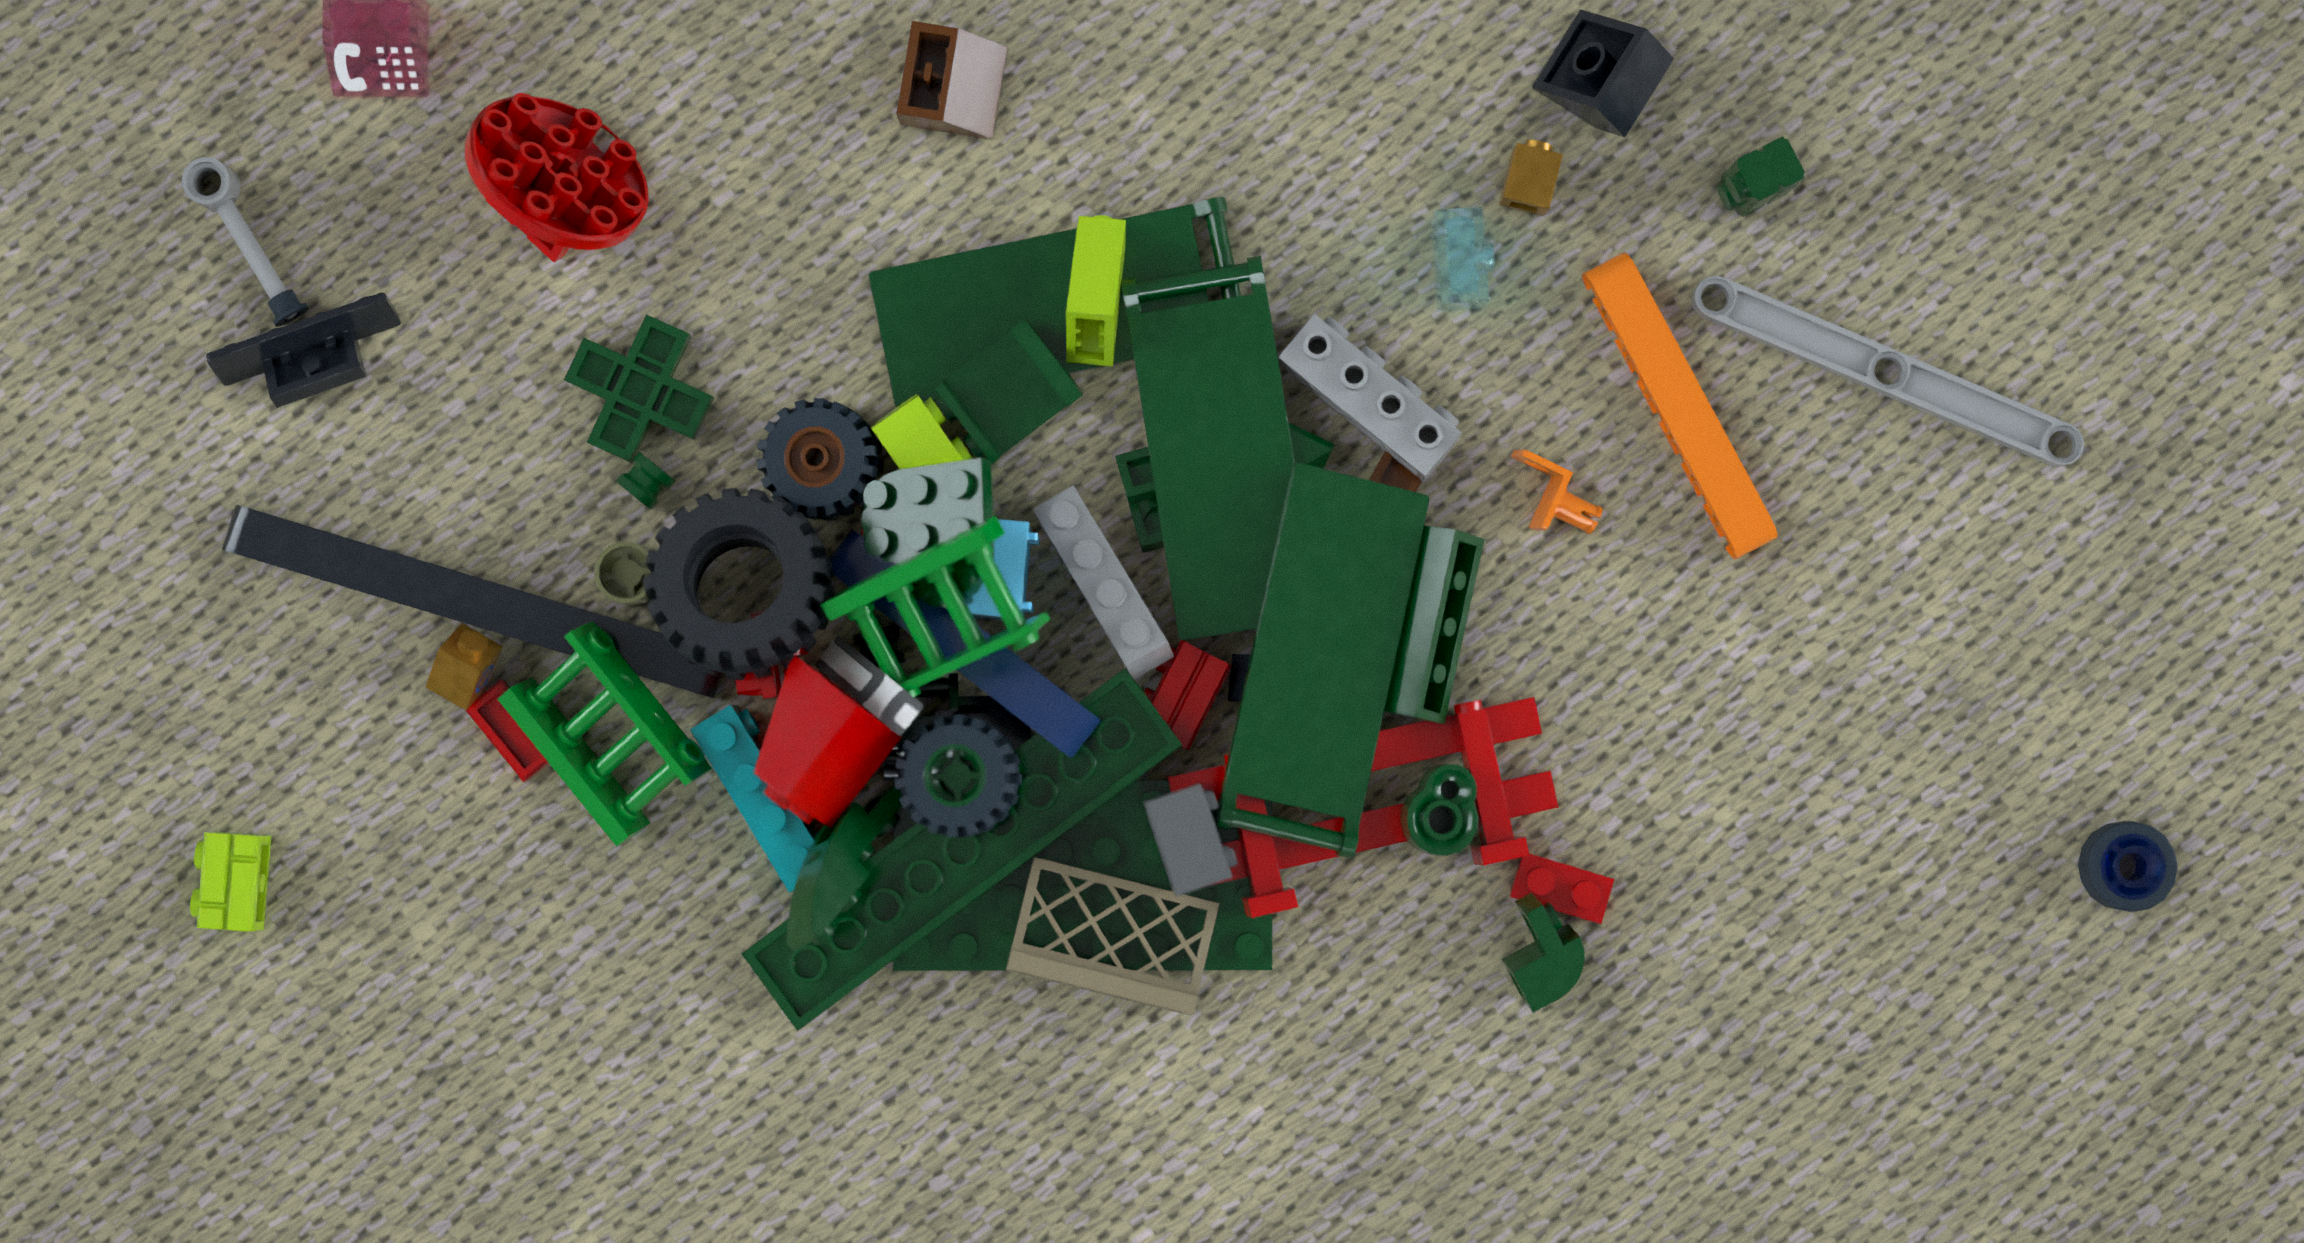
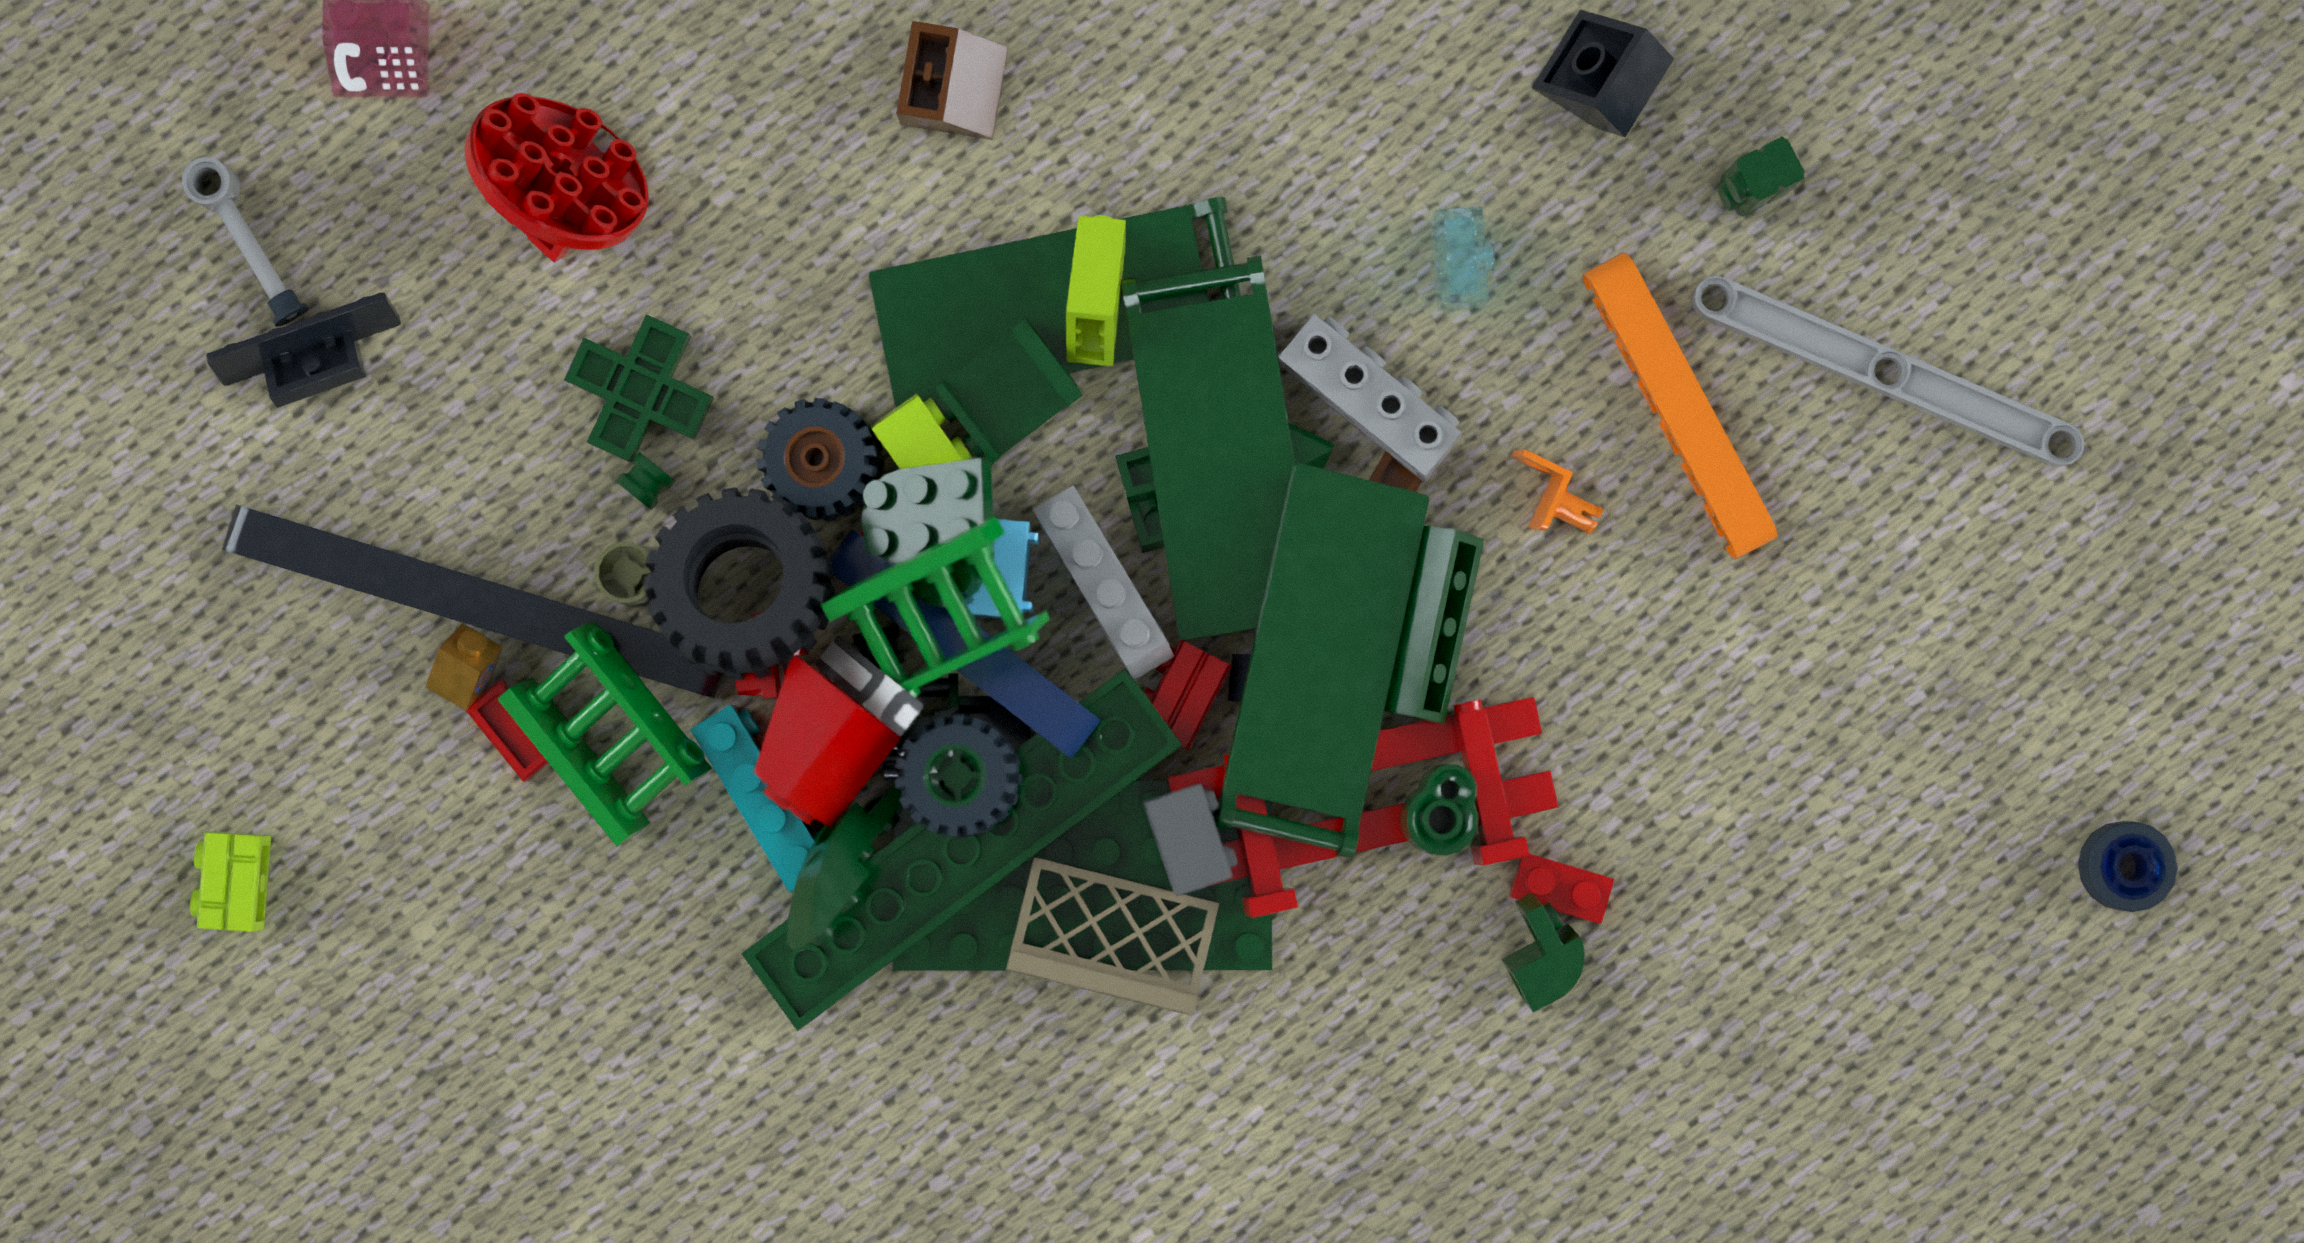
(1531, 177): pearl gold brick -> none

